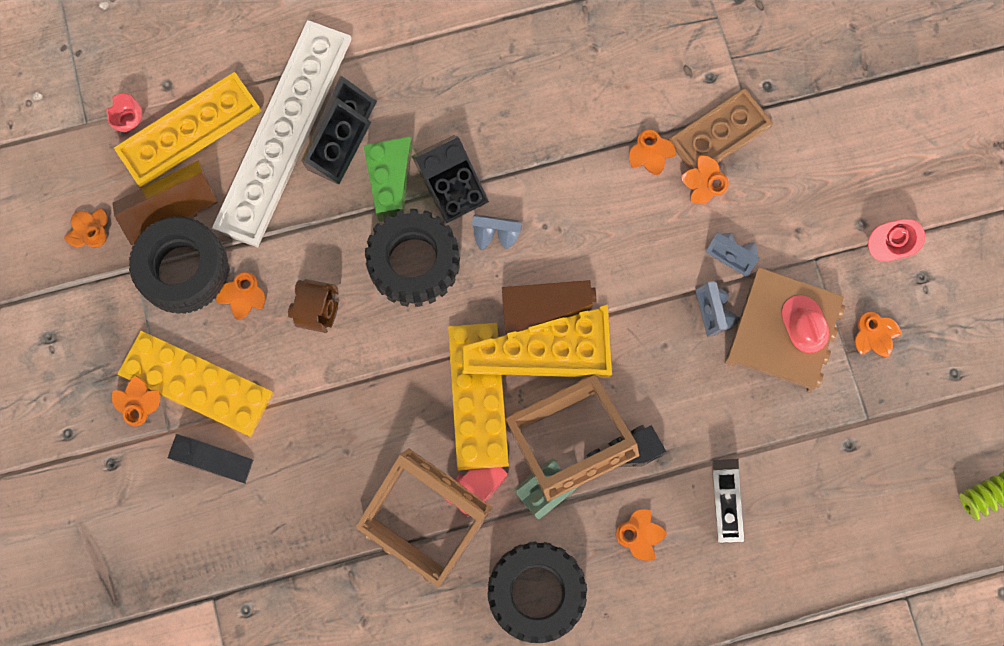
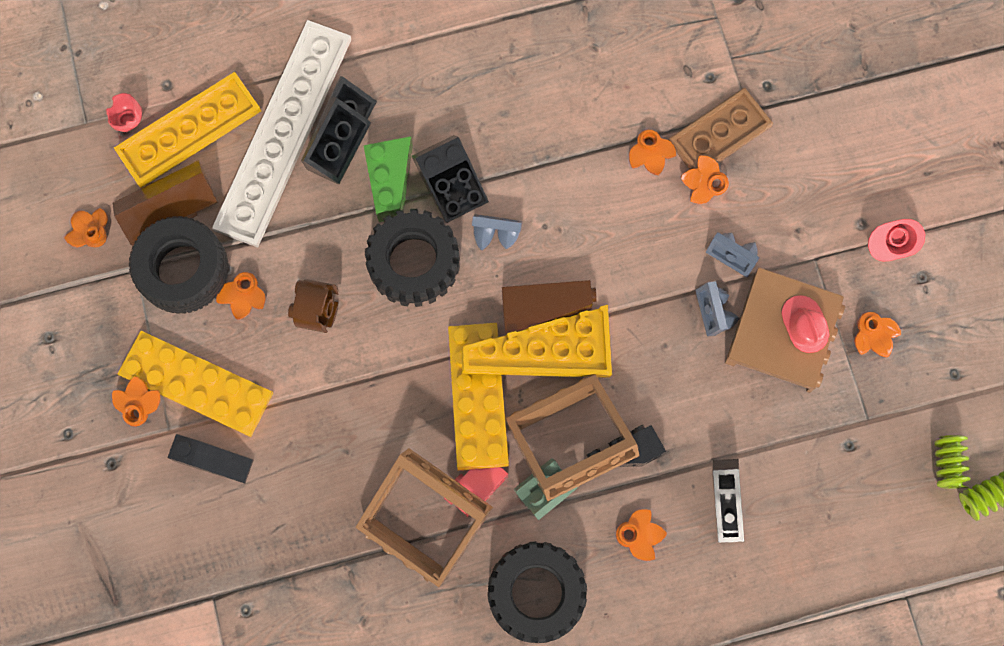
(951, 462): none -> lime piece

